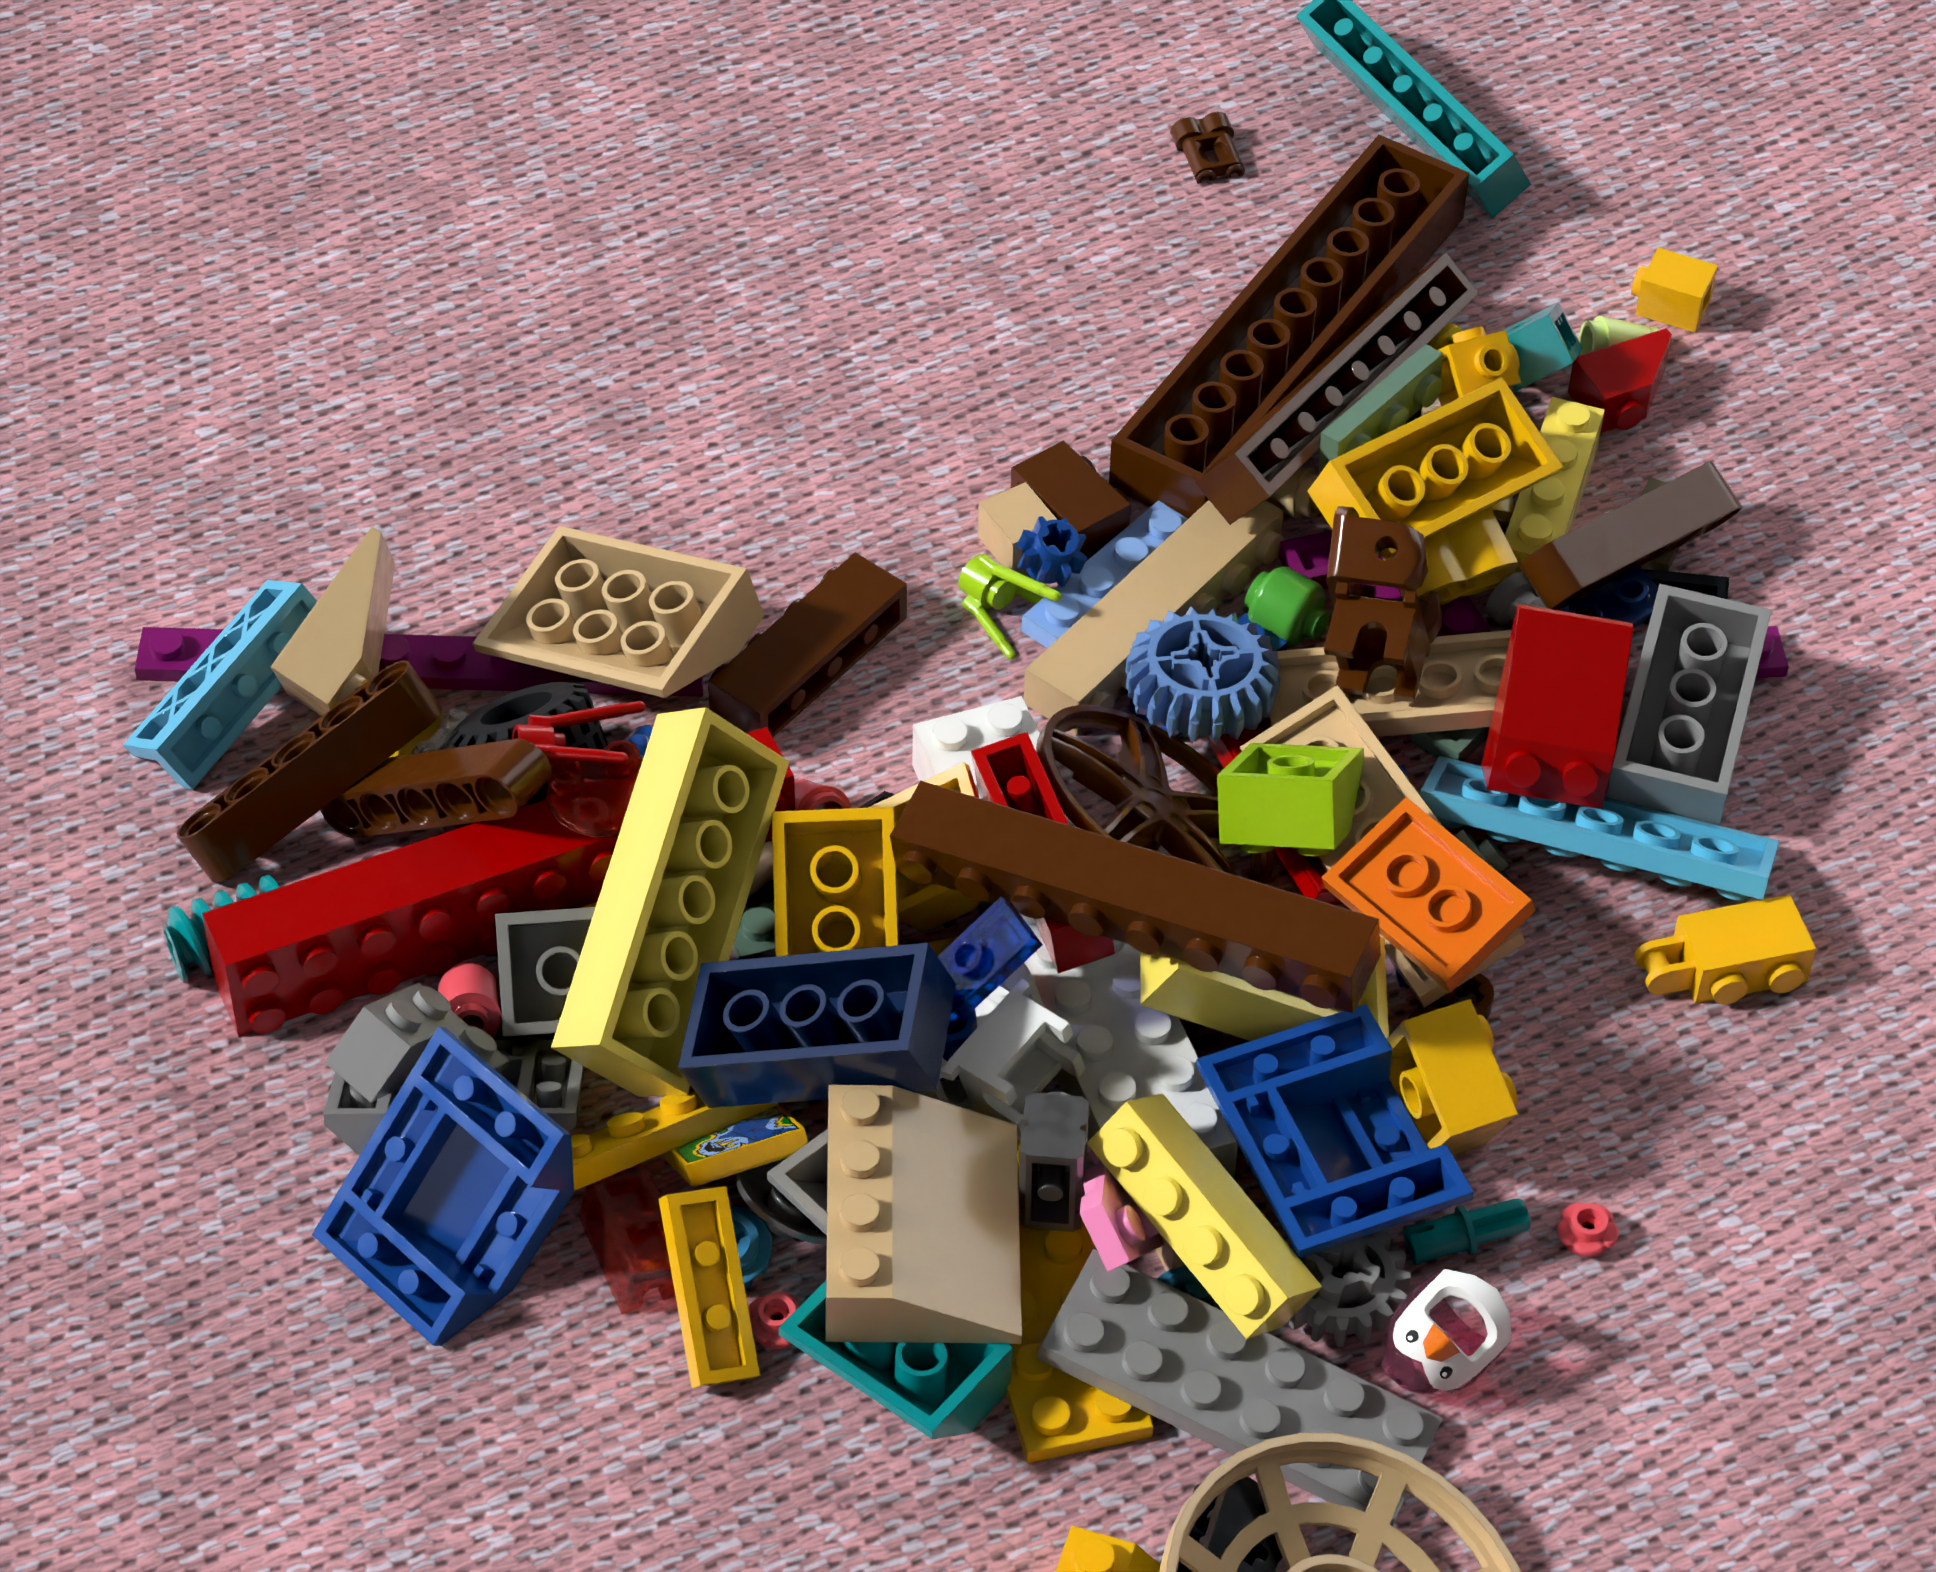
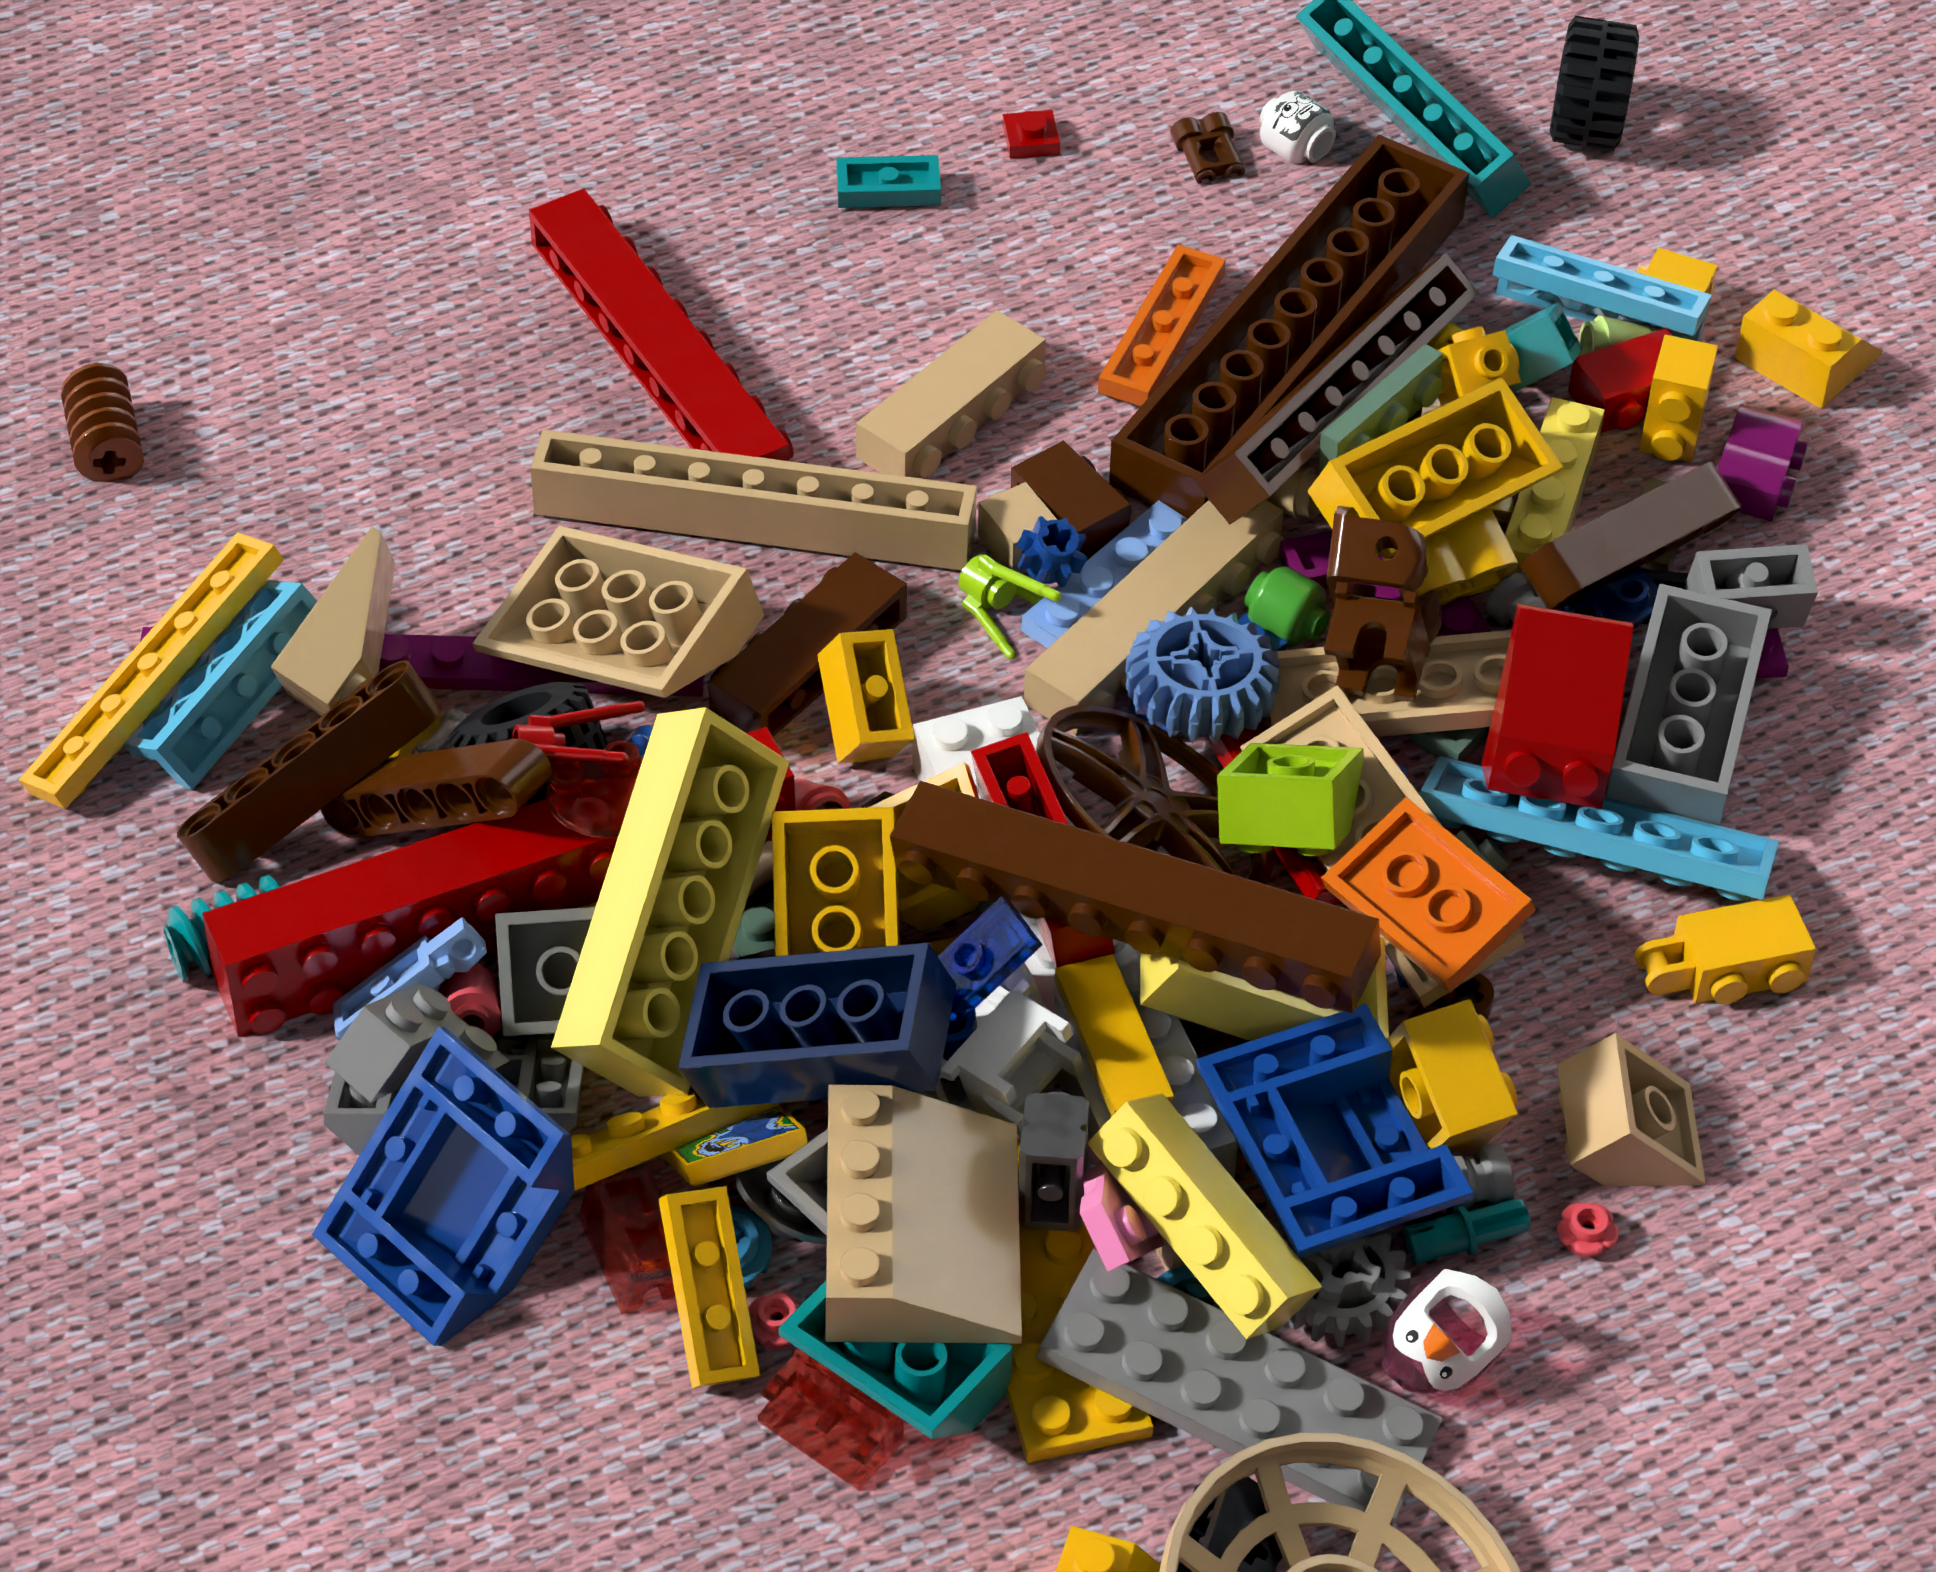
(101, 423): none -> dark orange piece
(151, 670): none -> yellow plate
(423, 962): none -> light blue hinge
(652, 331): none -> red brick
(754, 499): none -> tan brick
(830, 1420): none -> clear red hinge
(865, 696): none -> yellow brick
(888, 181): none -> teal plate
(952, 398): none -> tan brick
(1031, 134): none -> red plate
(1111, 1032): none -> yellow tile
(1161, 325): none -> orange plate
(1297, 128): none -> white head
(1487, 1175): none -> light grey wheel
(1594, 83): none -> black tyre
(1597, 285): none -> medium azure fence
(1628, 1118): none -> tan slope
(1678, 398): none -> yellow brick
(1759, 459): none -> magenta brick
(1759, 576): none -> light grey brick
(1801, 349): none -> yellow slope

